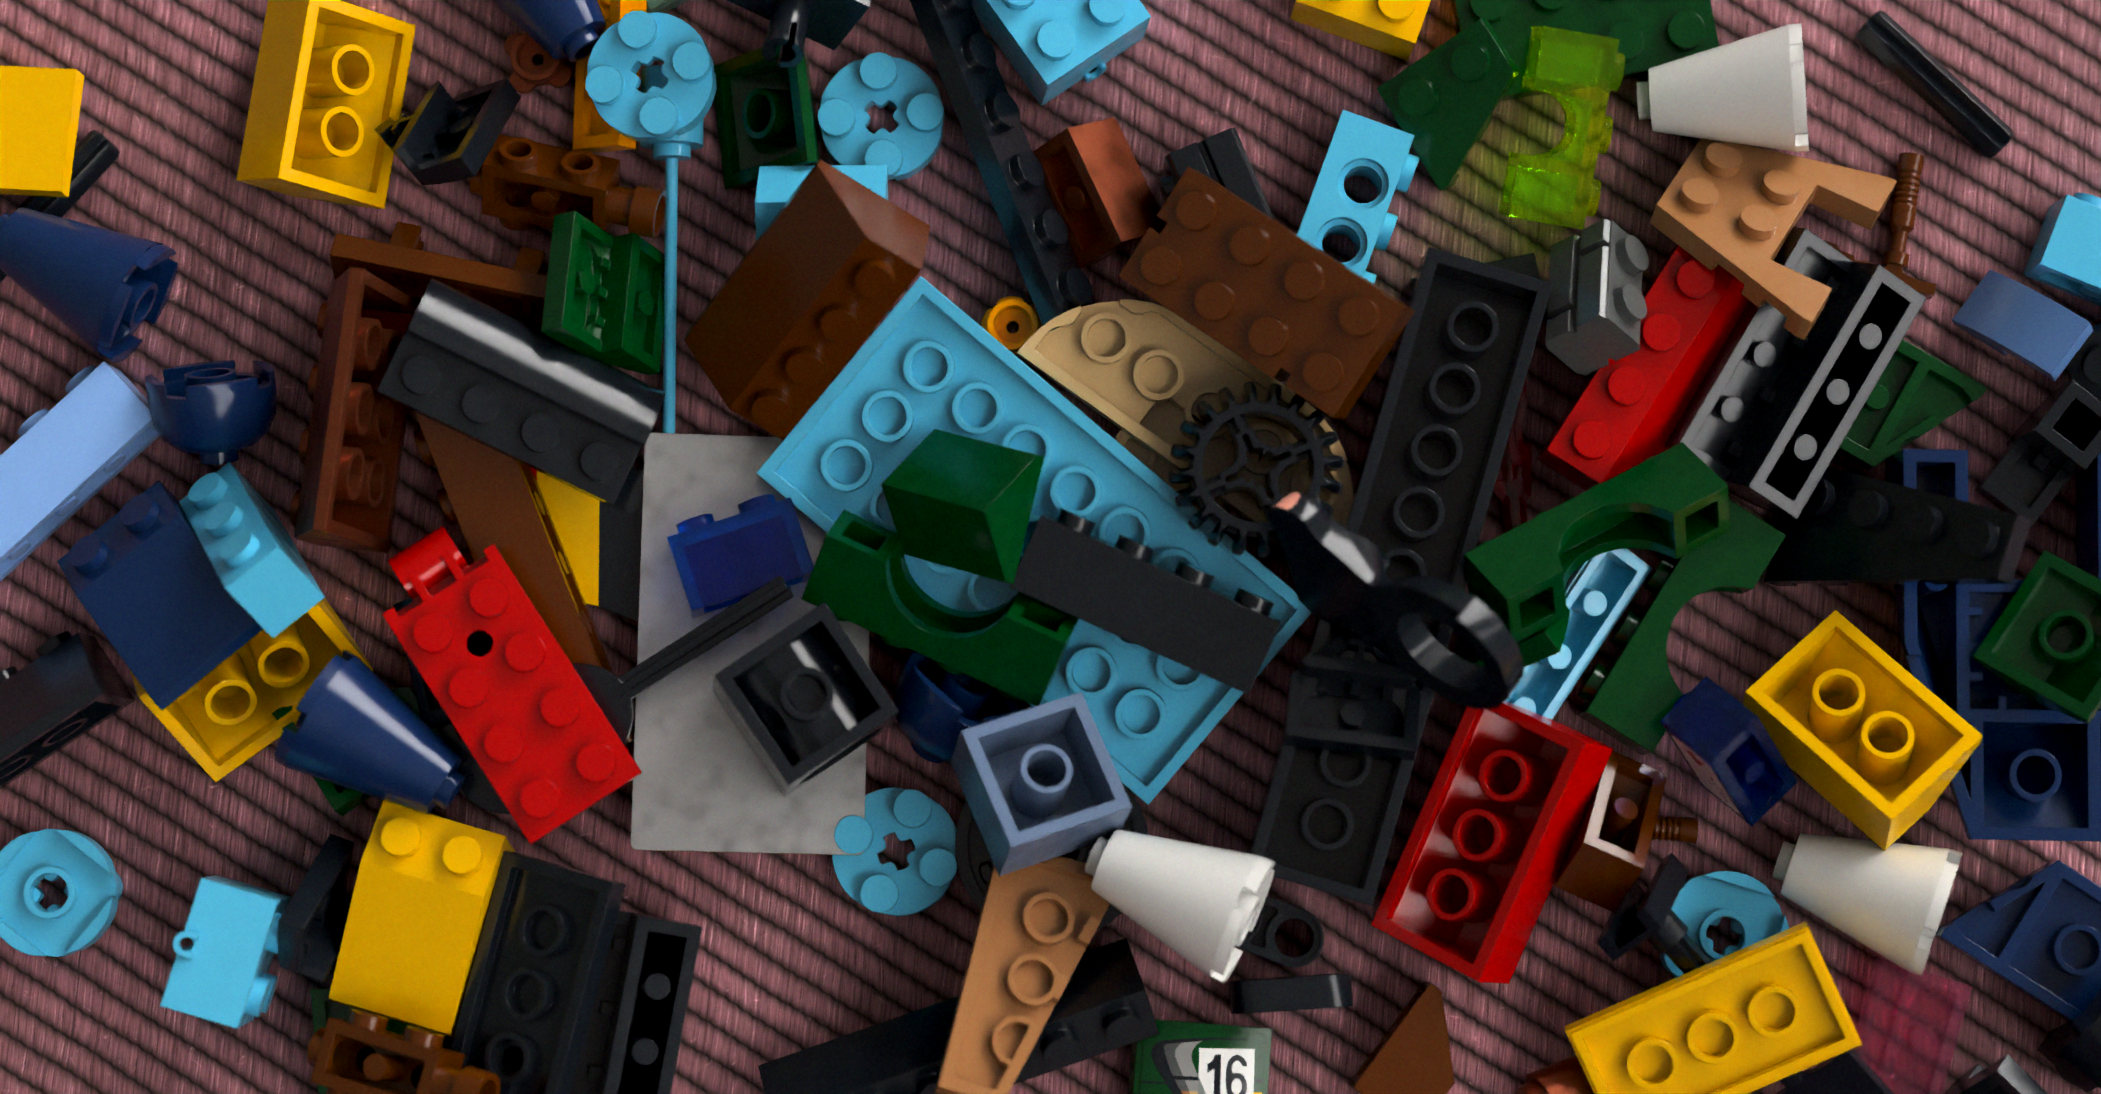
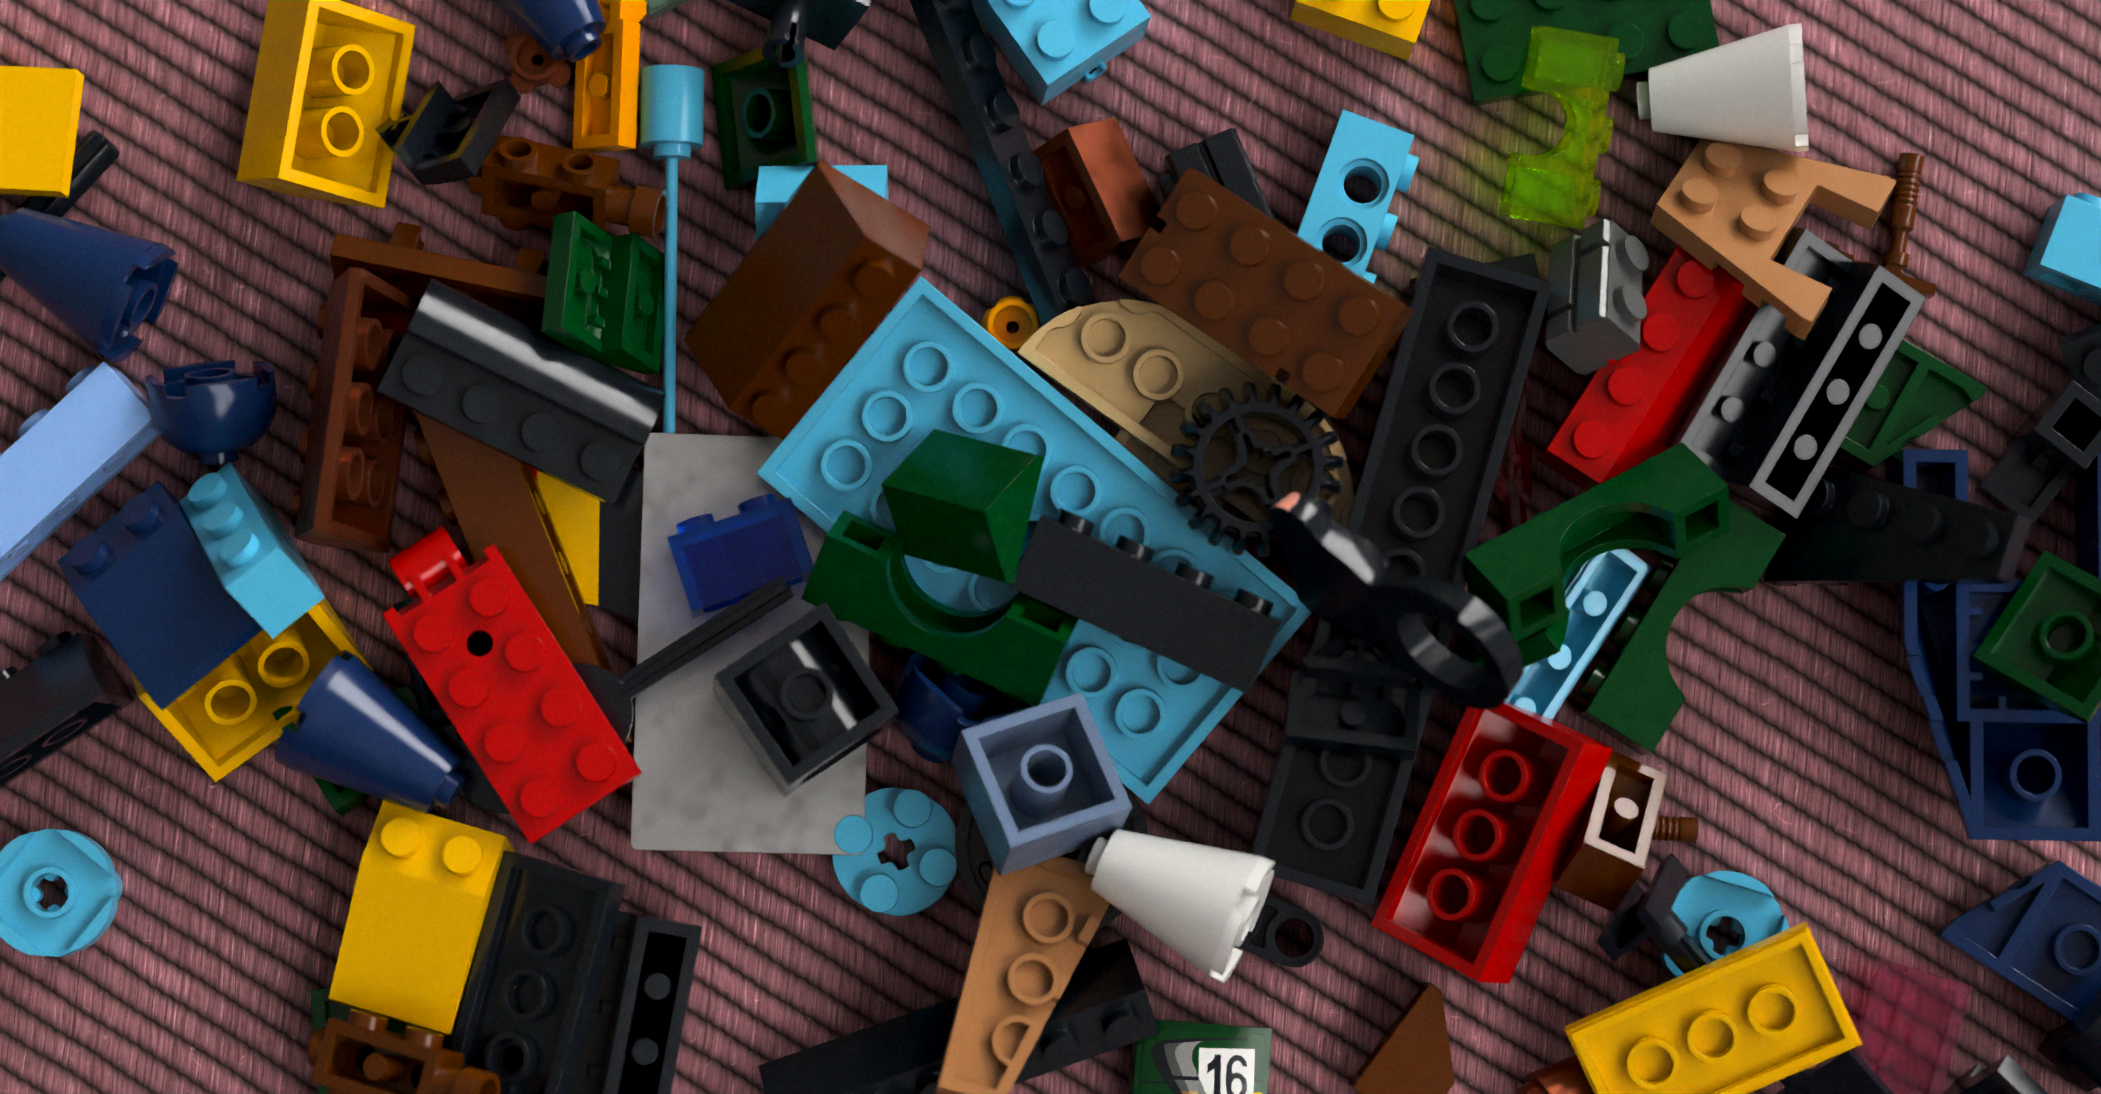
(231, 953): medium azure brick -> none
(317, 914): black slope -> none
(659, 112): medium azure plate -> none
(880, 82): medium azure plate -> none
(1290, 993): black beam -> none
(1451, 98): dark green wing -> none
(1728, 750): clear blue brick -> none
(1861, 729): yellow slope -> none
(1871, 894): white cone -> none
(1935, 84): black axle -> none
(2023, 324): medium blue slope -> none

